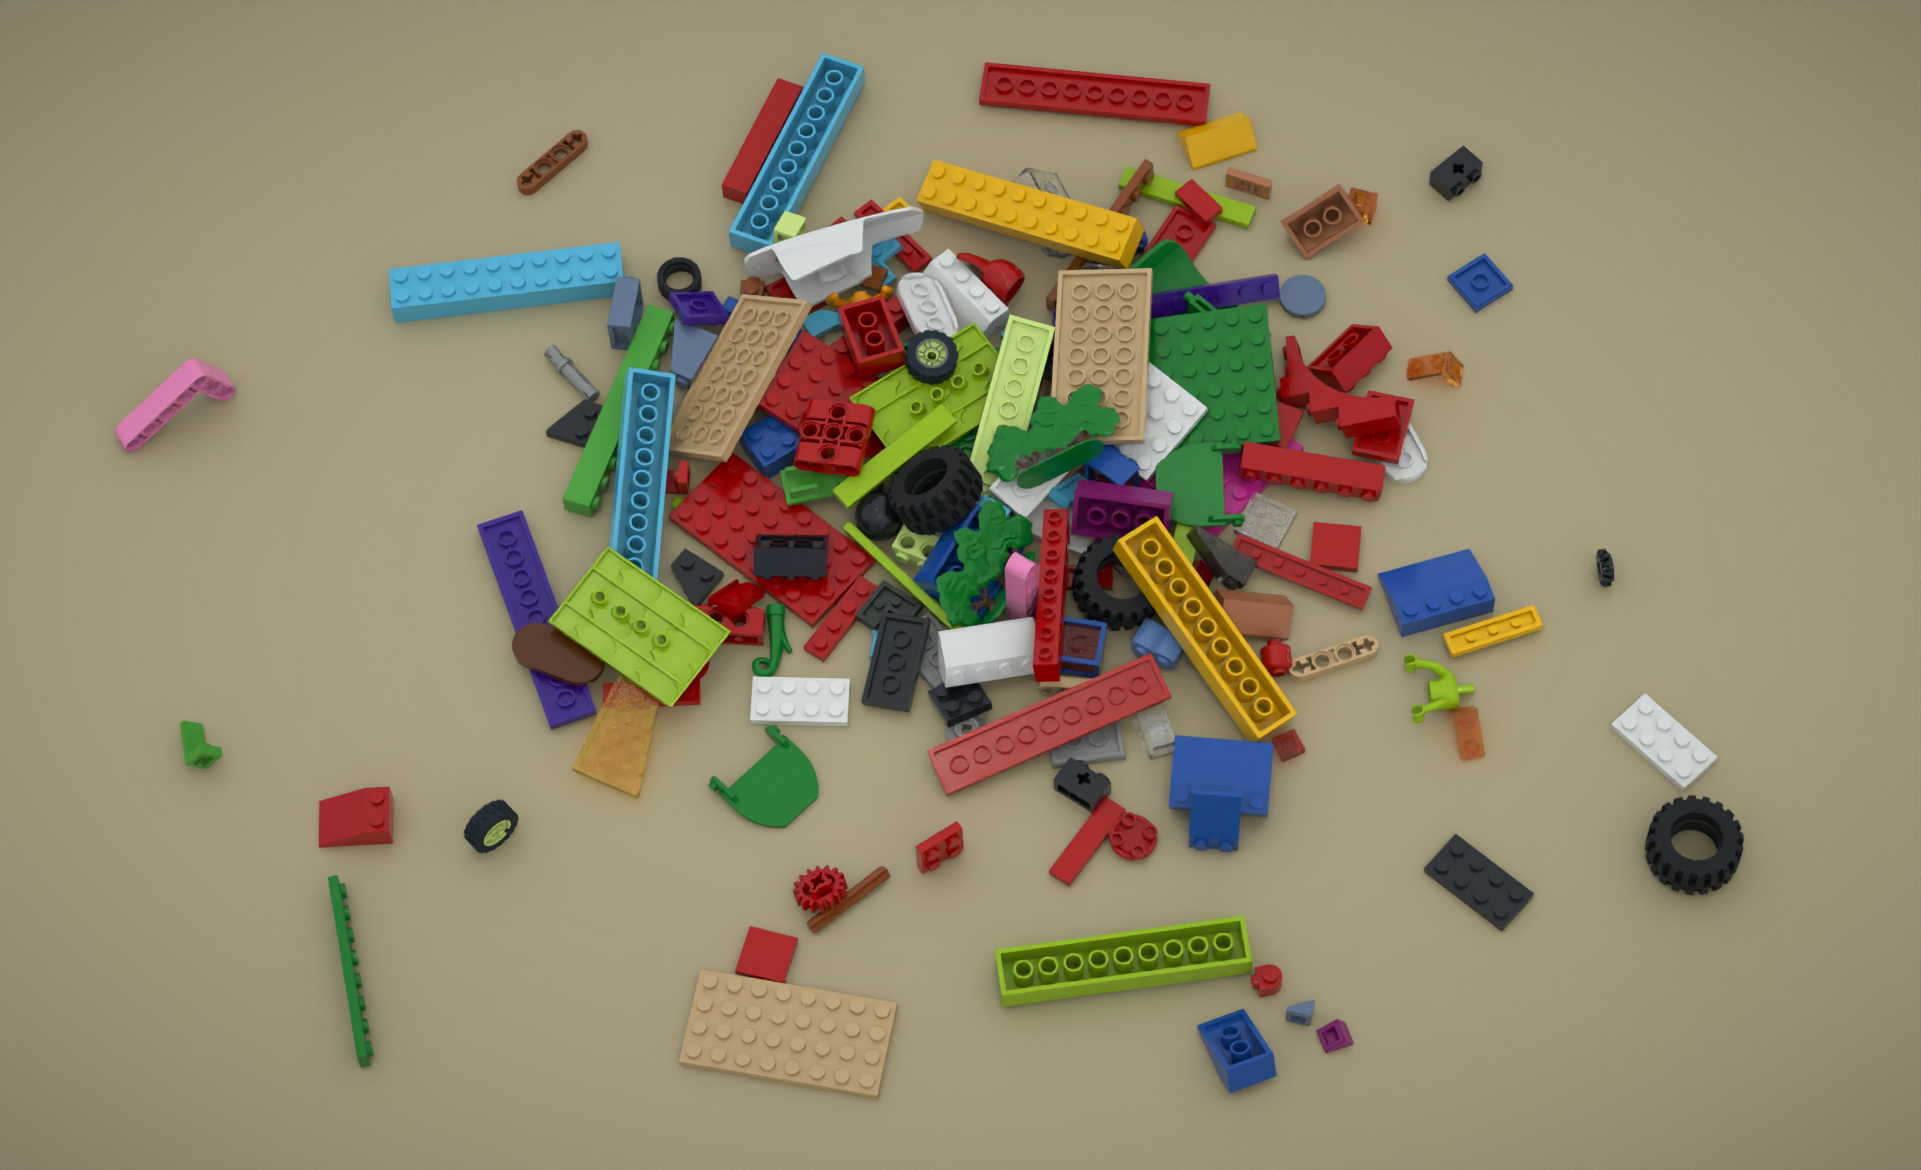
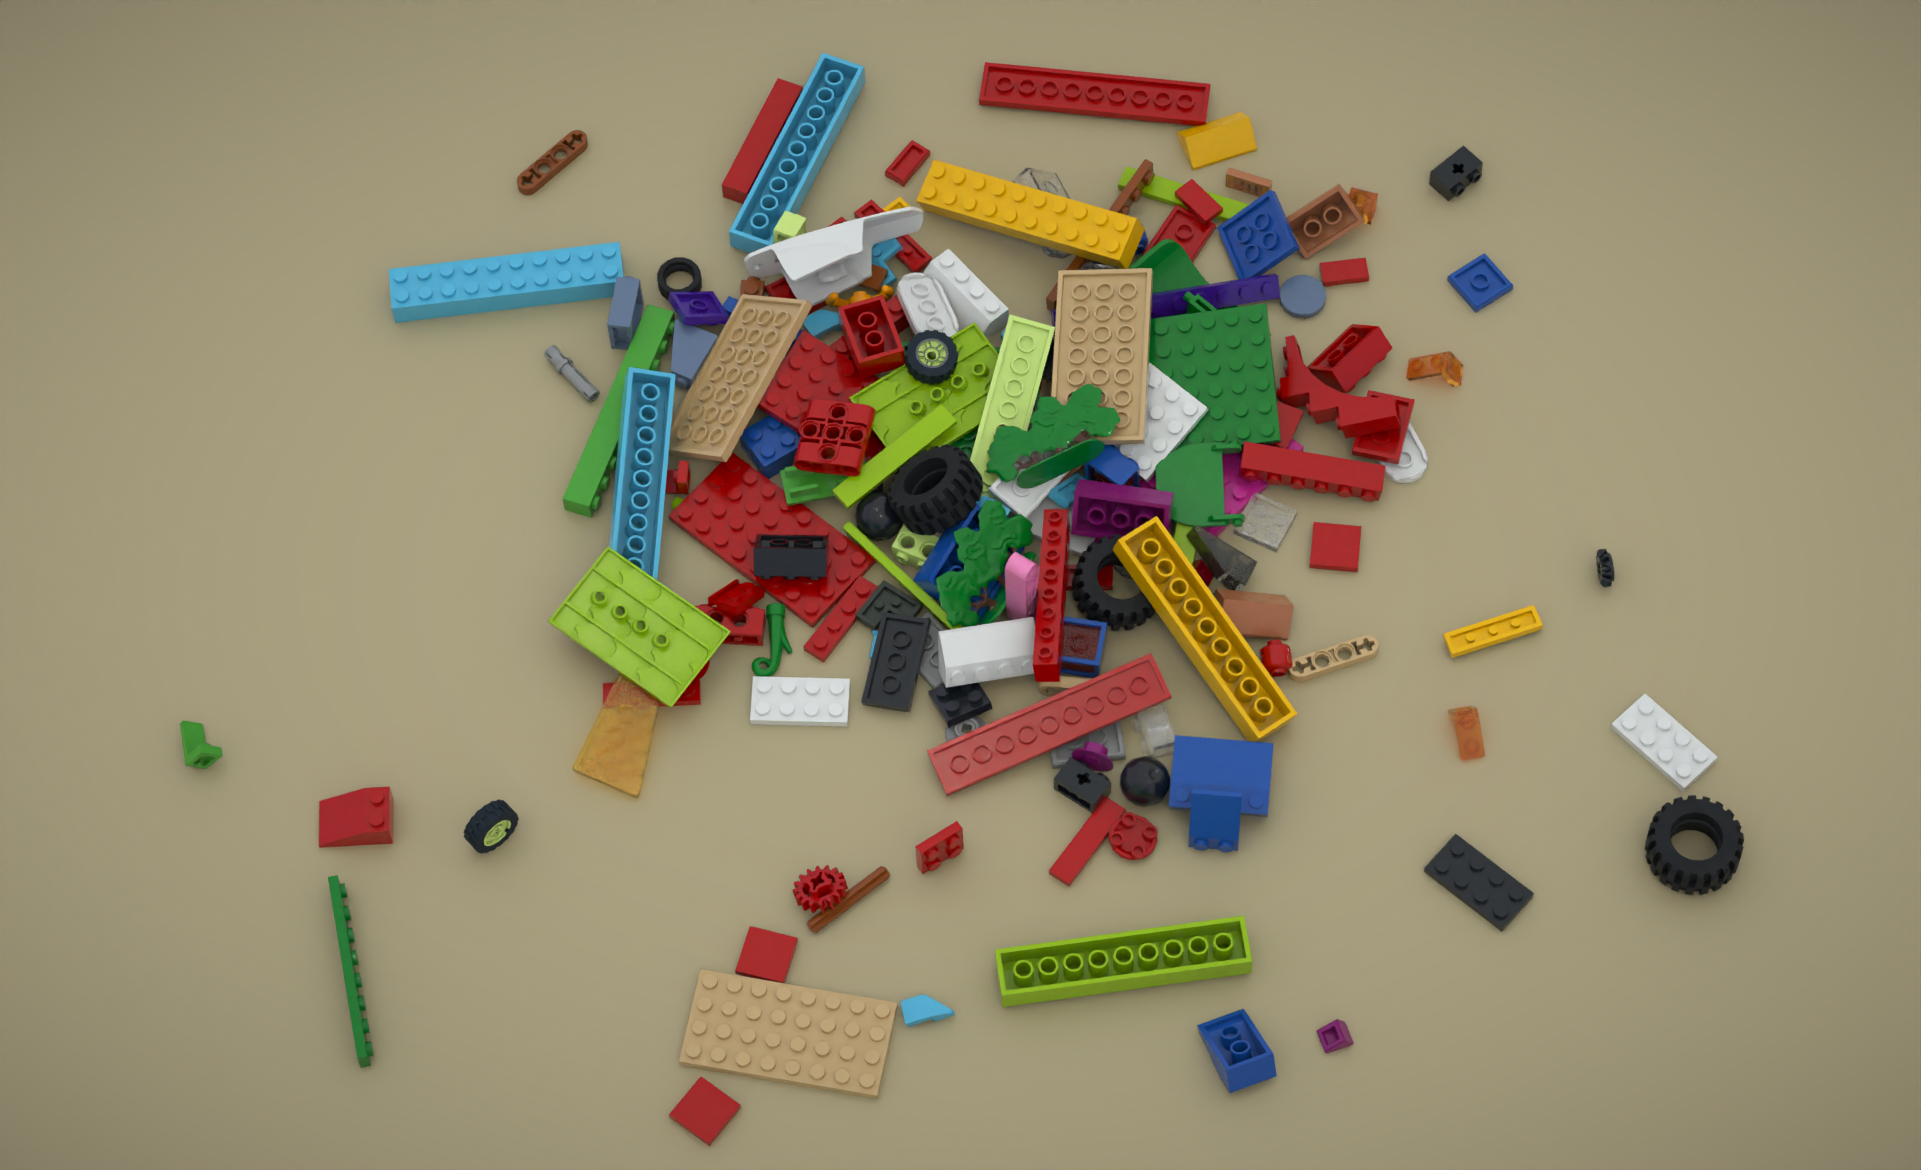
(170, 398): bright pink beam -> none
(531, 601): dark purple plate -> none
(555, 655): reddish brown tile -> none
(577, 424): black wing -> none
(696, 576): black wing -> none
(705, 1111): none -> red tile
(774, 787): green piece -> none
(907, 163): none -> red tile
(923, 1008): none -> medium azure slope
(997, 275): red piece -> none
(1094, 756): none -> magenta piece
(1144, 781): none -> black piece
(1160, 642): medium blue brick -> none
(1258, 237): none -> blue plate
(1267, 980): red plate -> none
(1288, 745): clear red plate -> none
(1301, 1013): sand blue slope -> none
(1304, 572): red plate -> none
(1344, 272): none -> red tile
(1437, 592): blue slope -> none
(1443, 692): lime piece -> none

